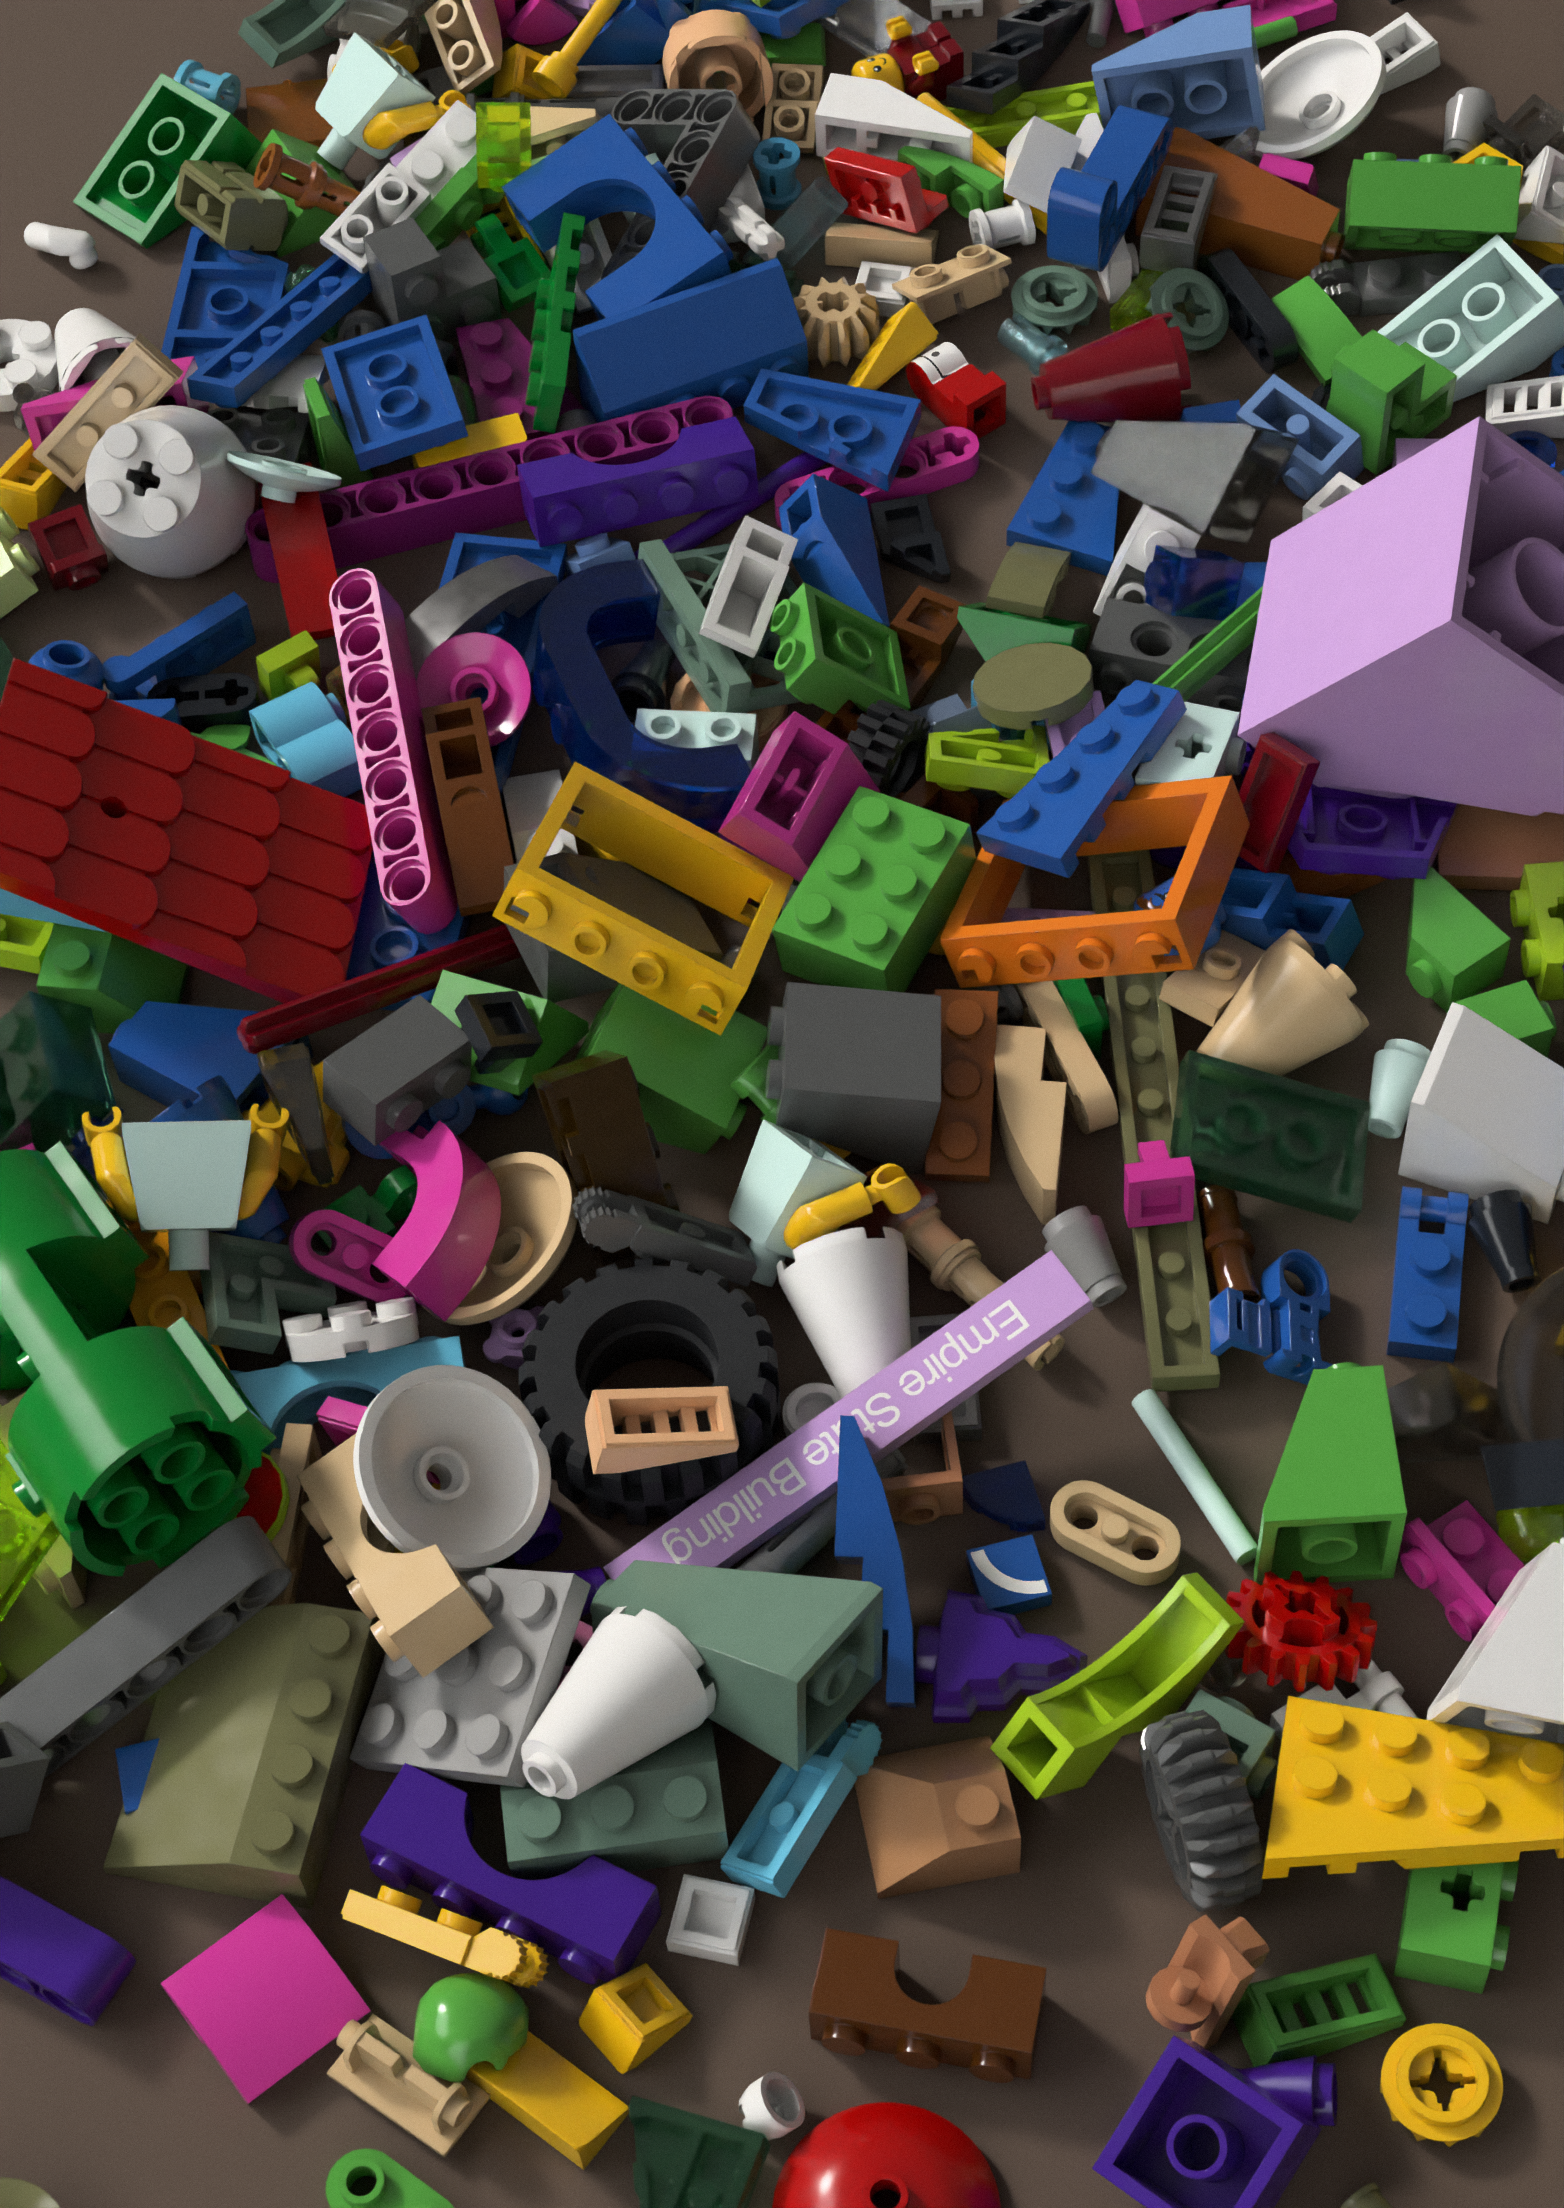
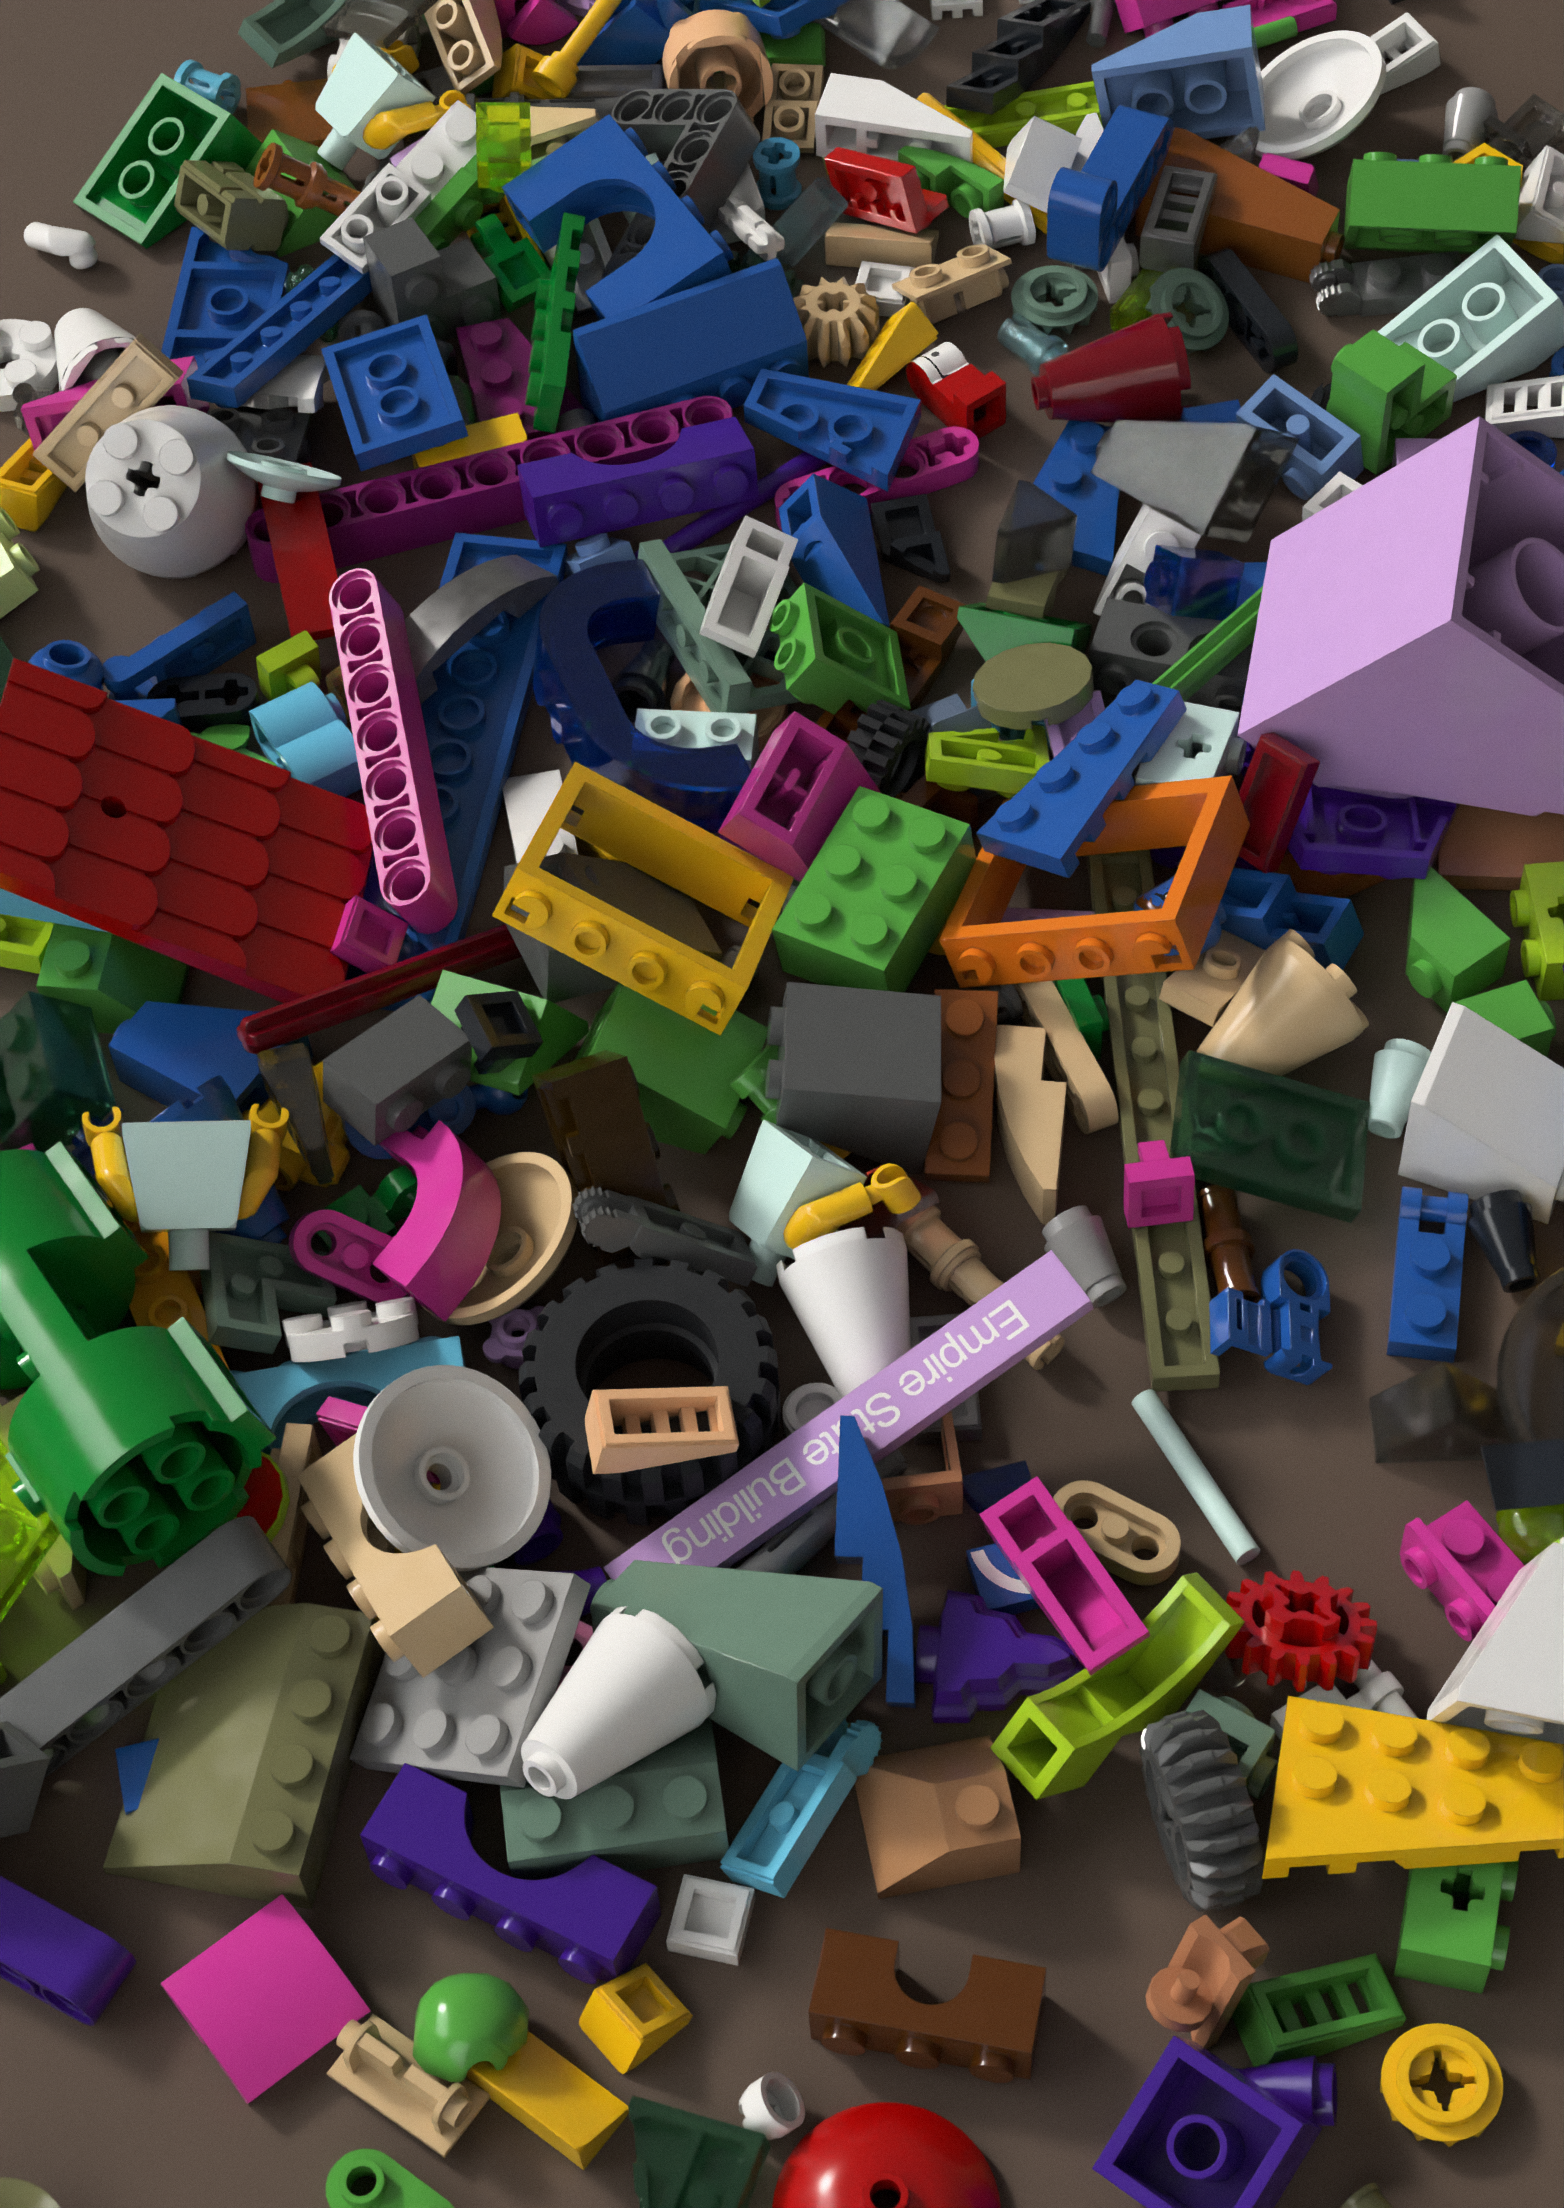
(69, 549): dark red bracket -> none
(331, 437): bright green slope -> none
(368, 936): none -> dark pink tile
(450, 1937): yellow hinge -> none
(468, 802): reddish brown slope -> none
(475, 662): dark pink dish -> none
(916, 62): dark red piece -> none
(1033, 535): none -> clear smoke slope
(1064, 1576): none -> dark pink slope
(1317, 325): bright green slope -> none
(1338, 1484): bright green slope -> none

